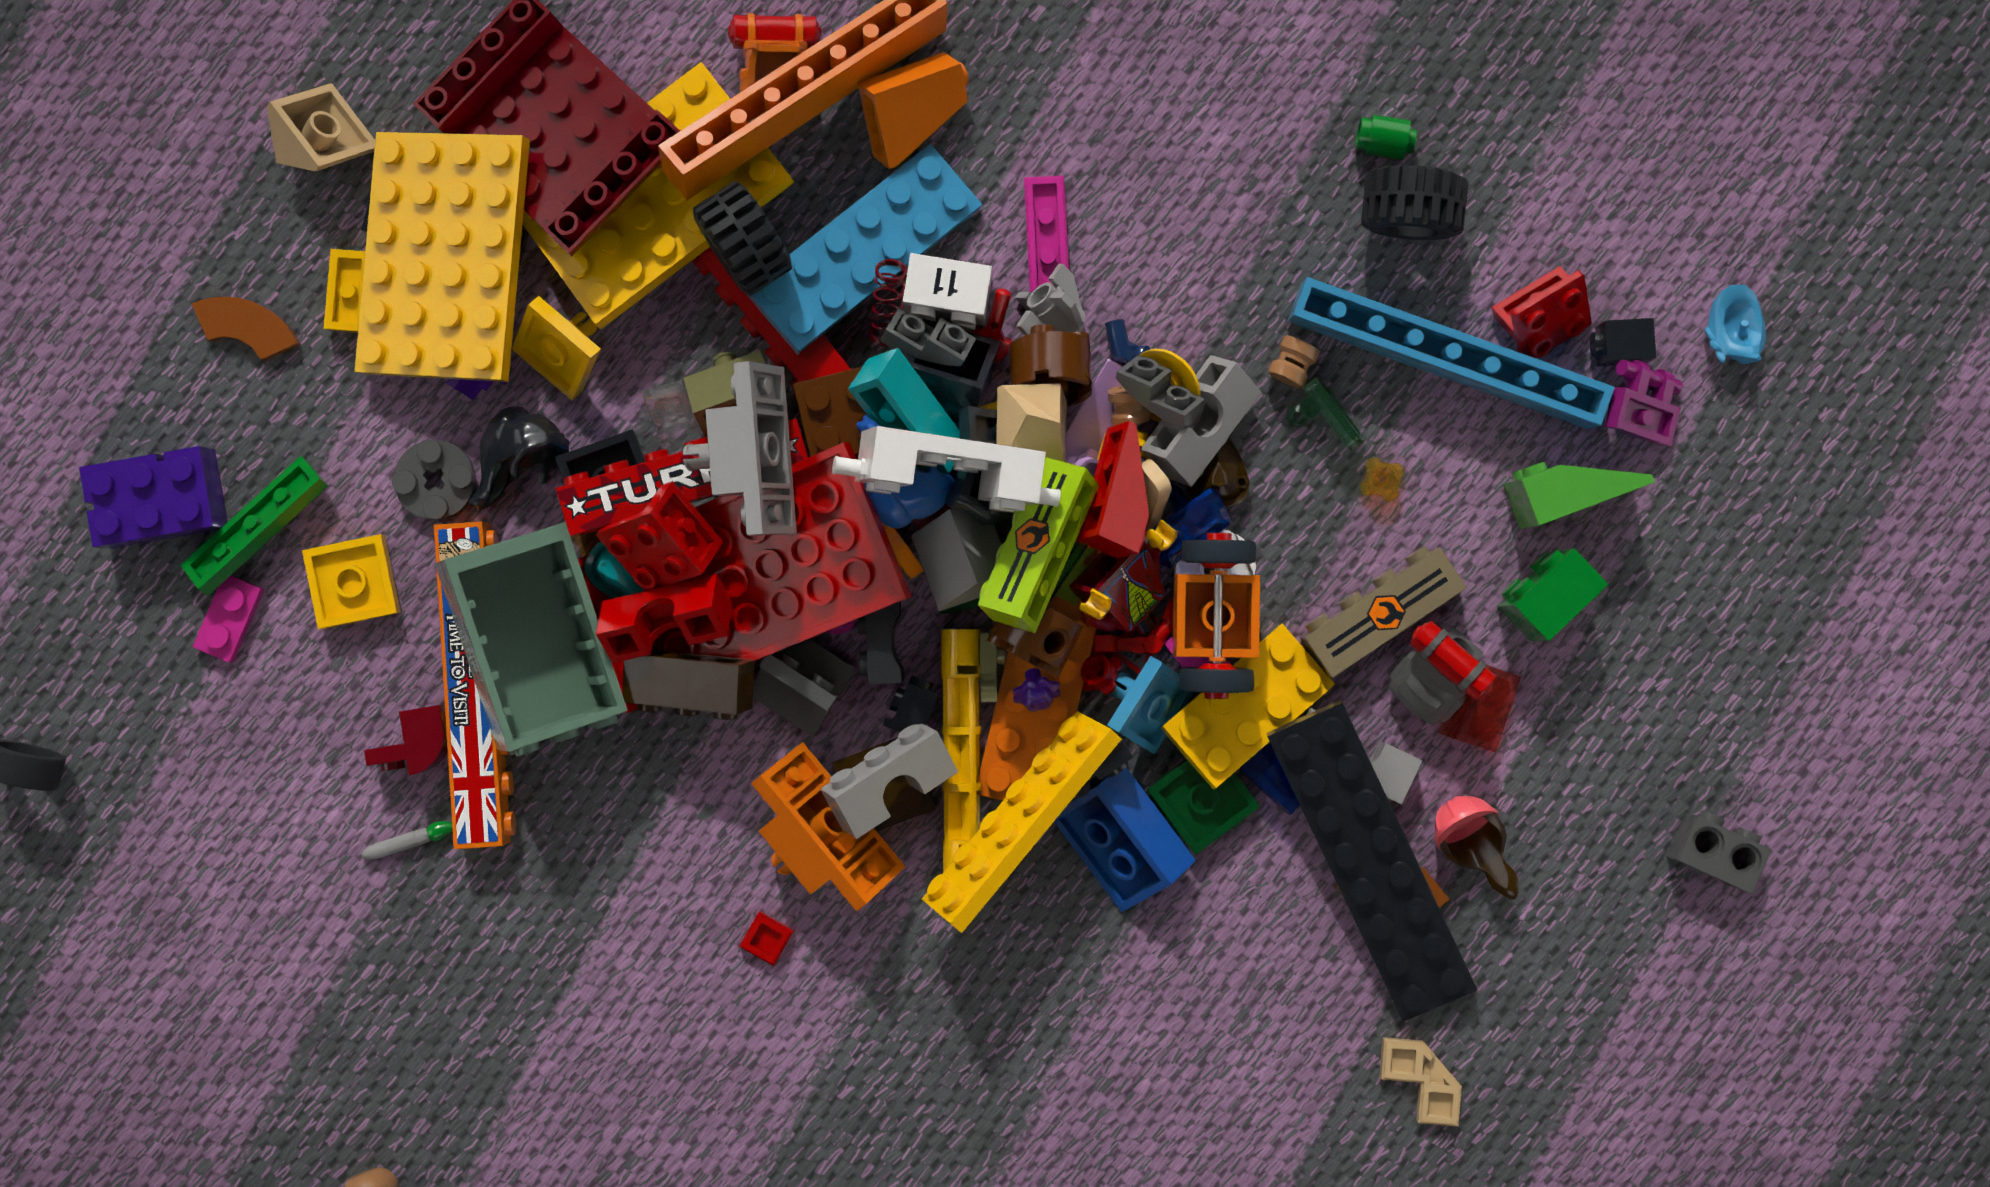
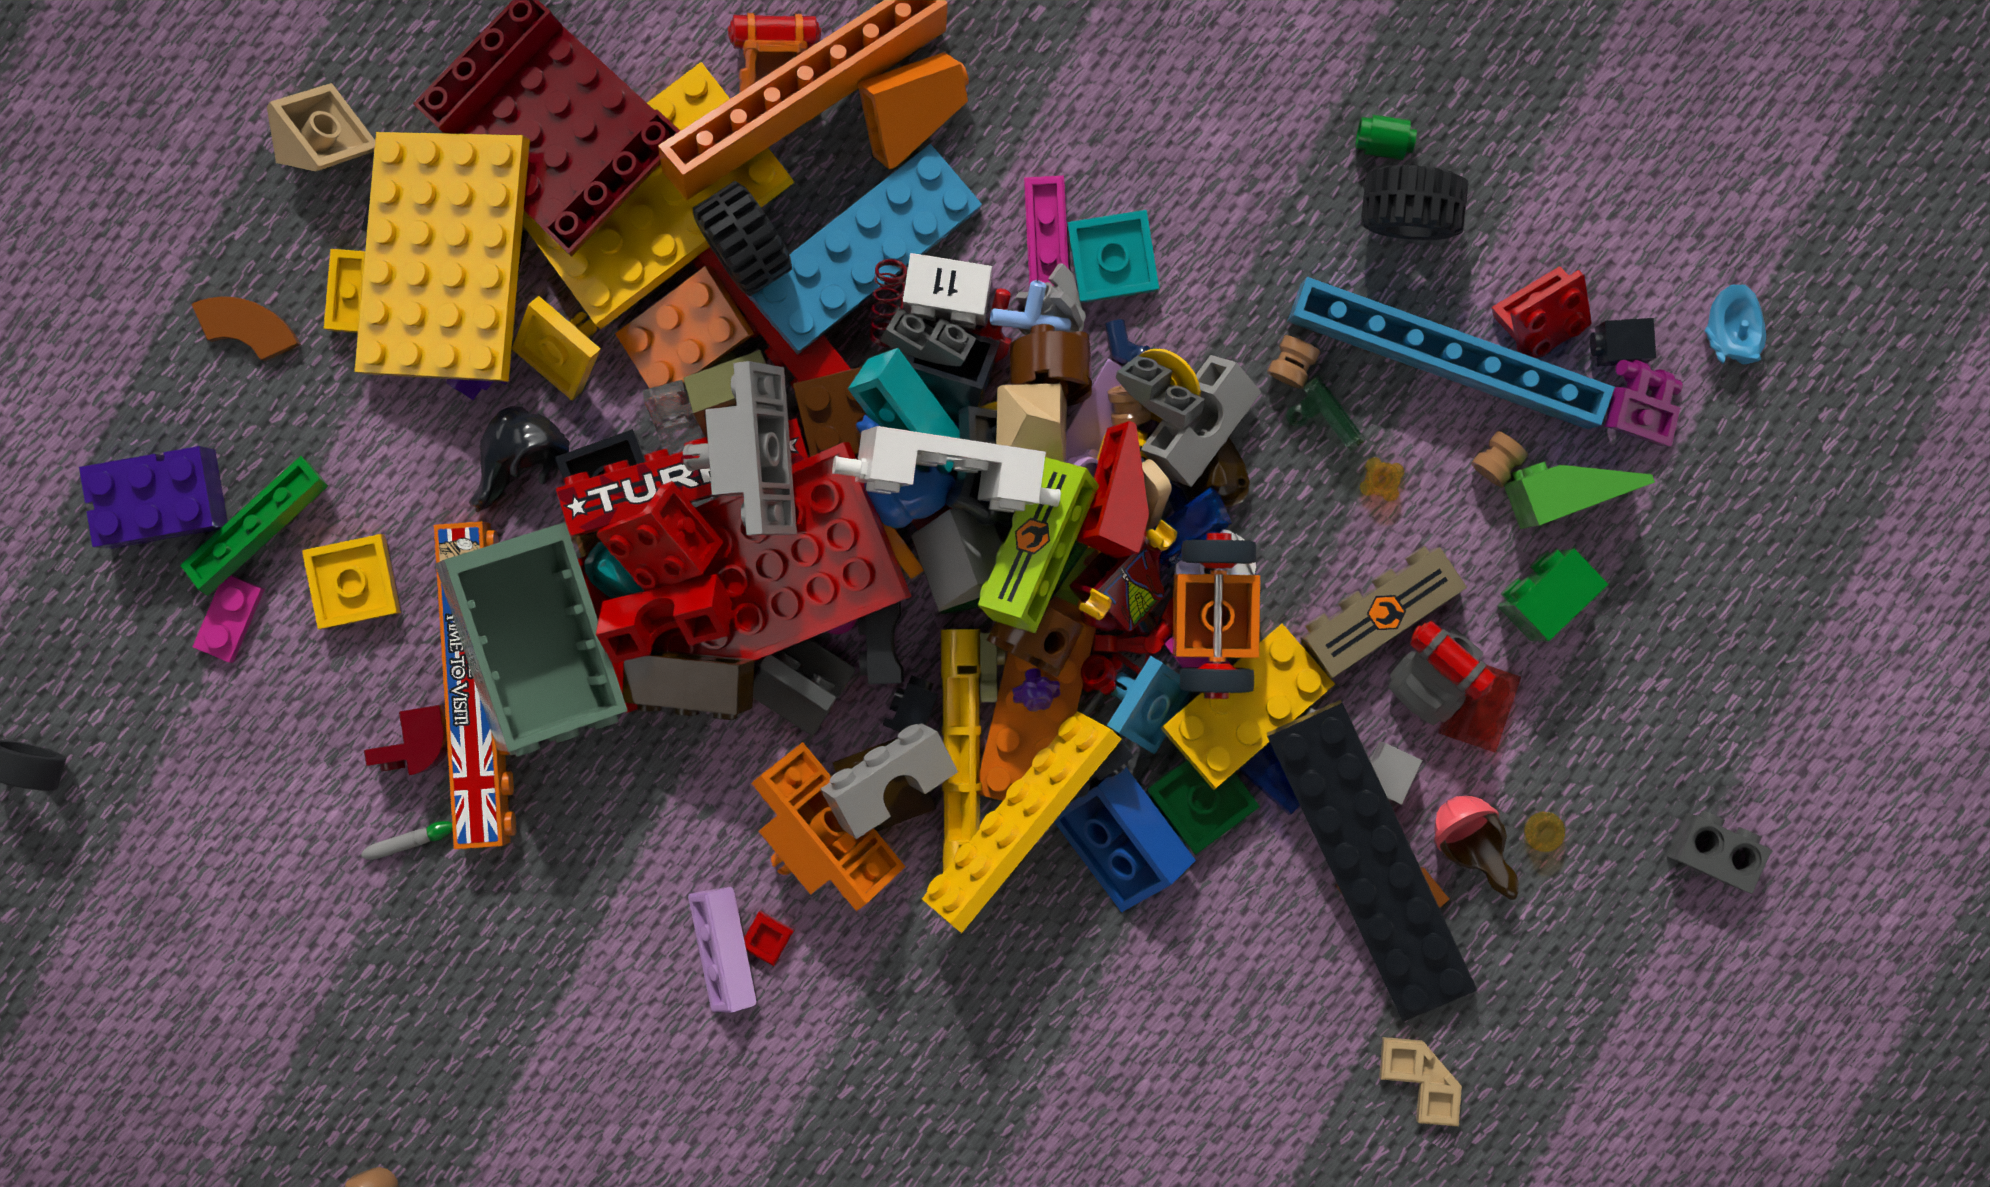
(411, 479): dark grey plate -> none
(685, 330): none -> orange plate
(722, 950): none -> lavender slope
(1031, 314): none -> light blue piece
(1113, 256): none -> teal plate
(1500, 459): none -> medium nougat wheel
(1544, 831): none -> clear yellow plate

